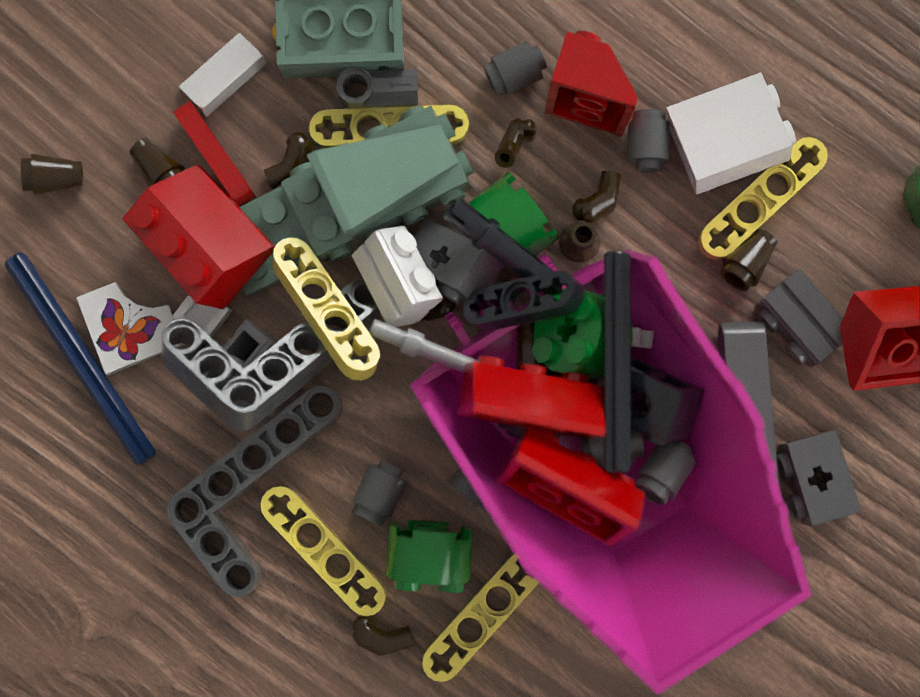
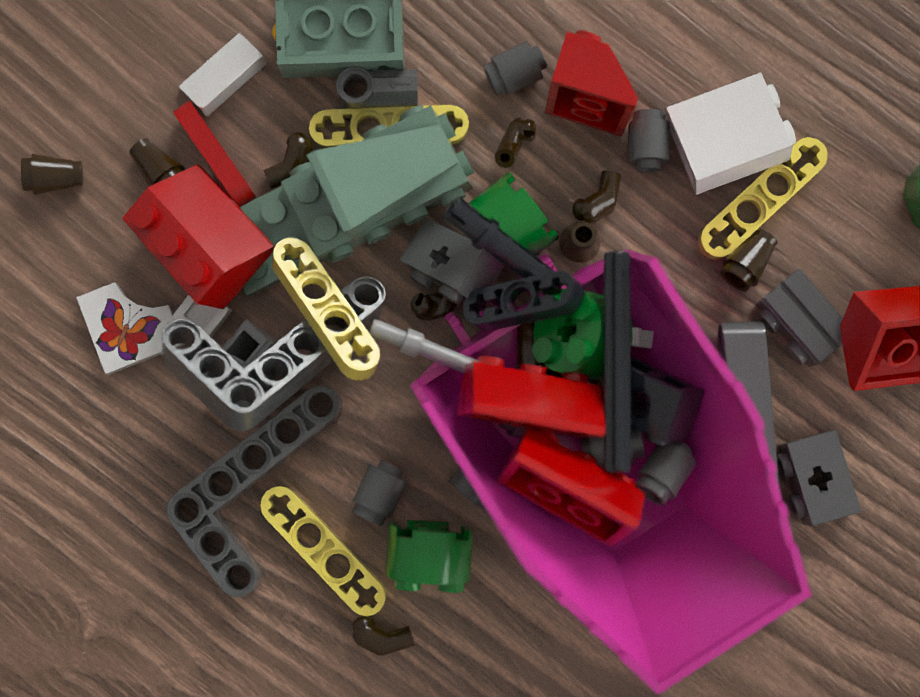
(80, 358): dark blue axle -> none
(397, 276): white brick -> none
(487, 617): light yellow beam -> none

